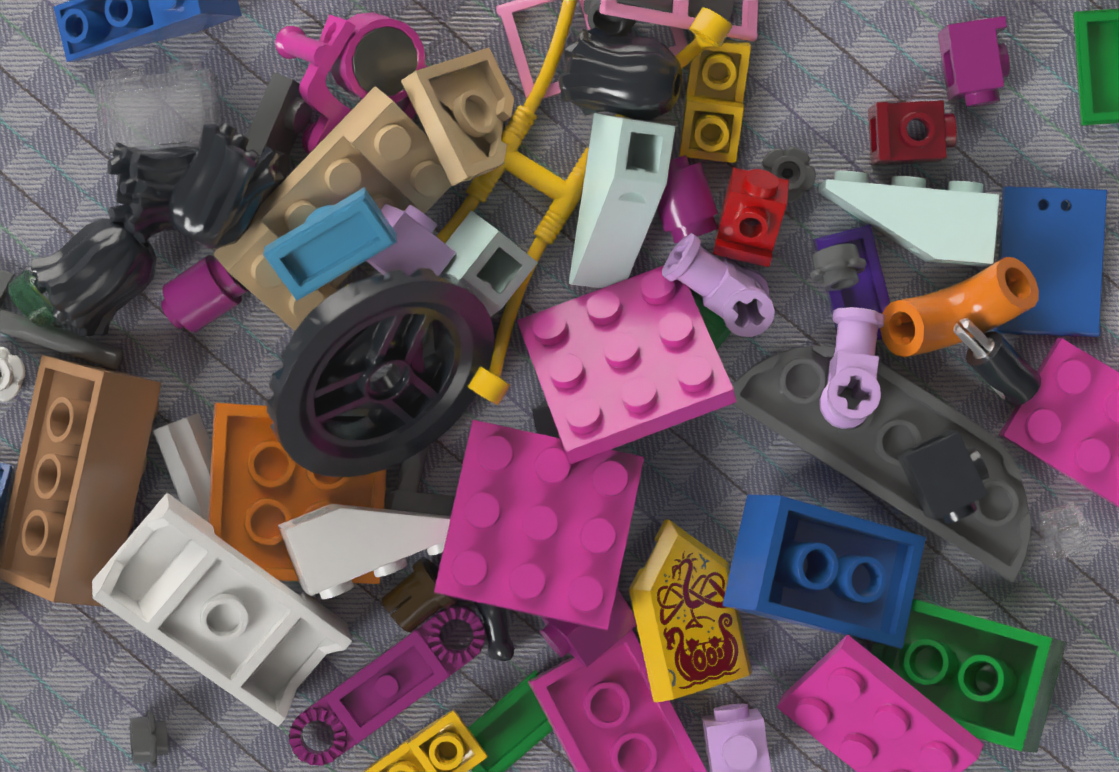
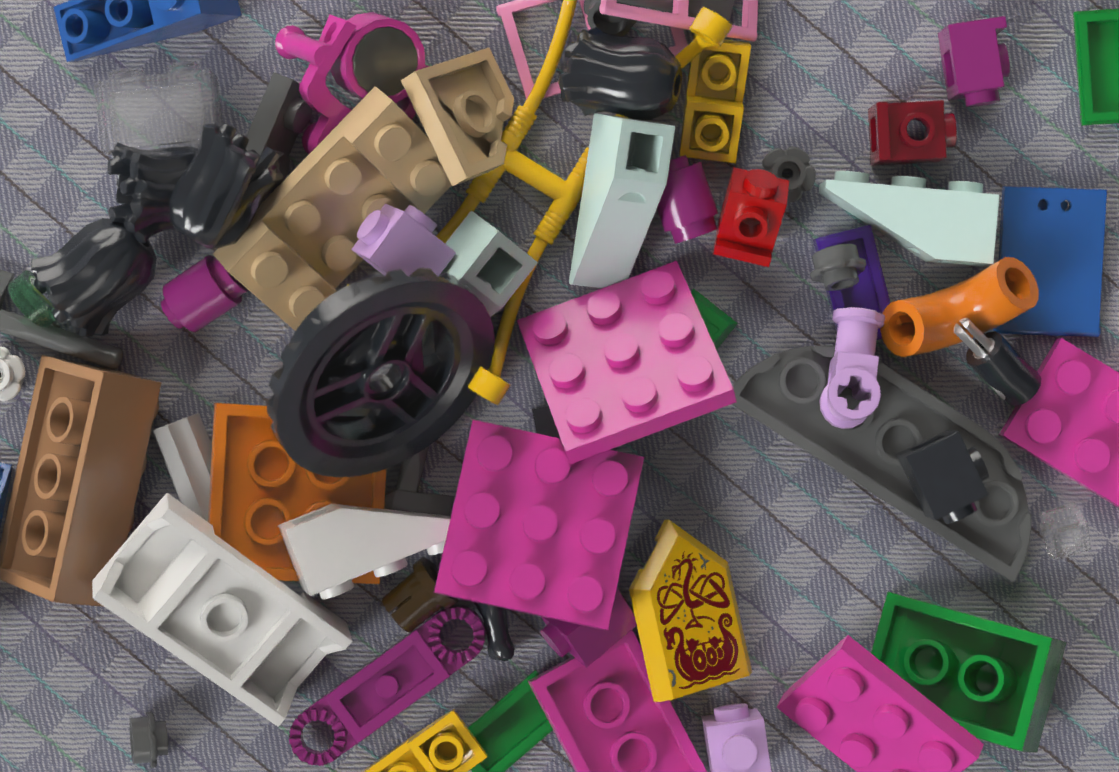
(330, 243): dark azure tile -> none
(722, 286): lavender connector -> none
(824, 570): blue slope -> none

